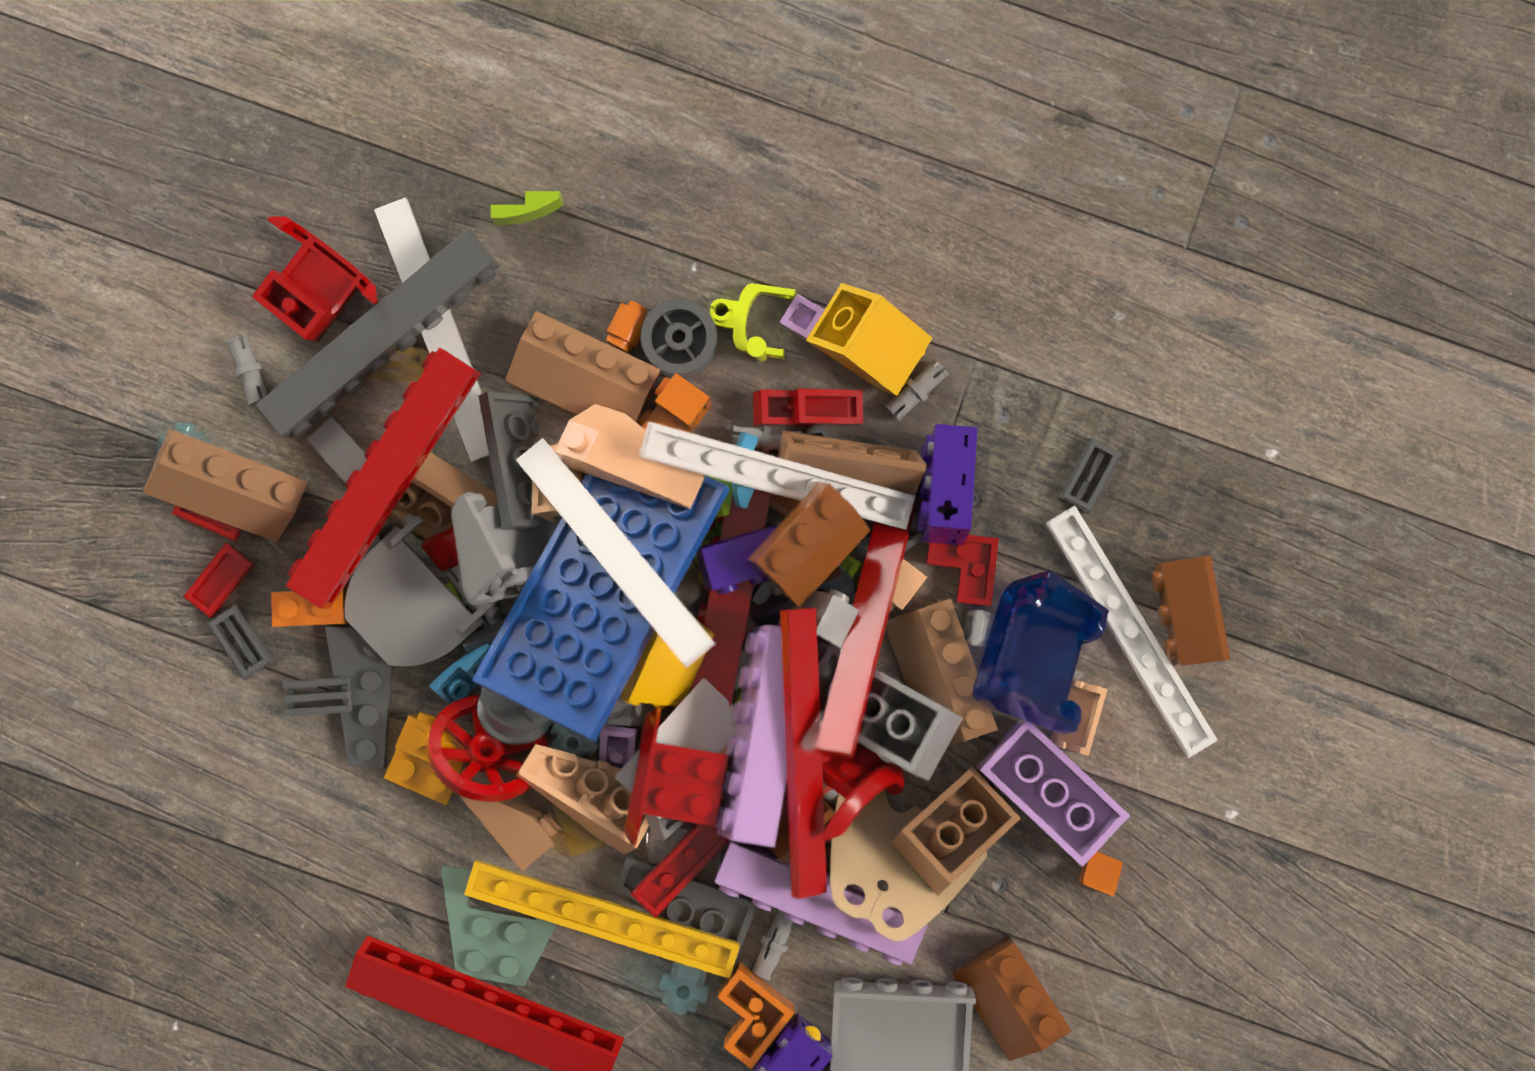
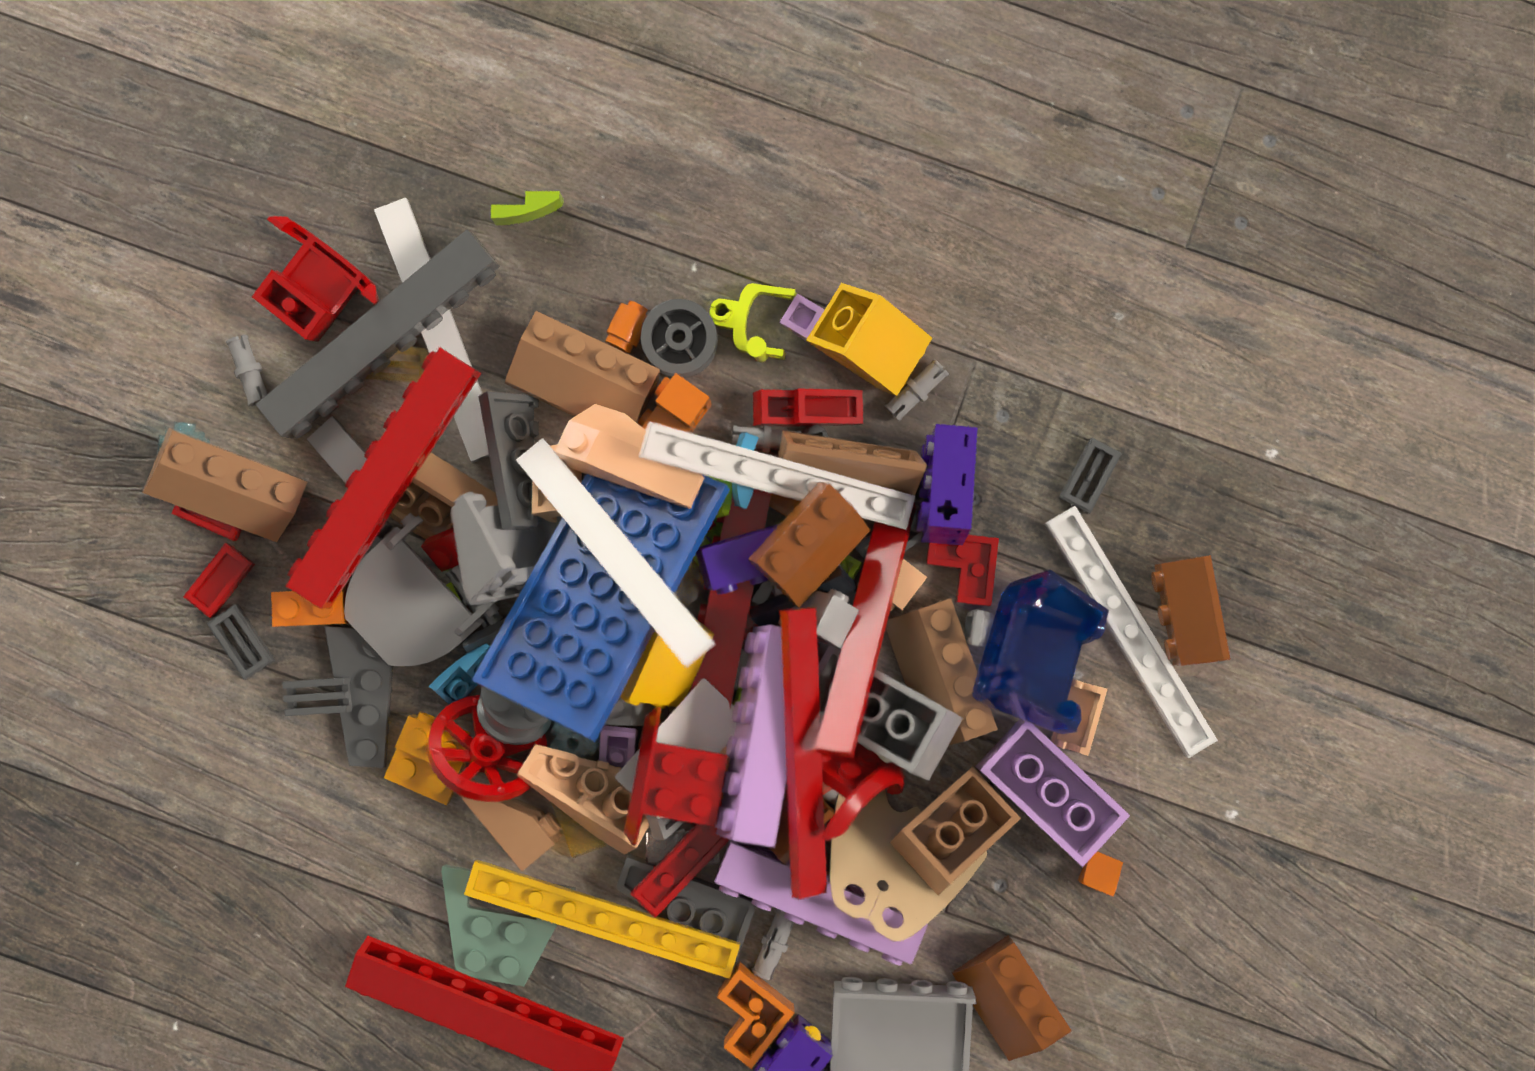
(679, 999): clear light blue brick -> none

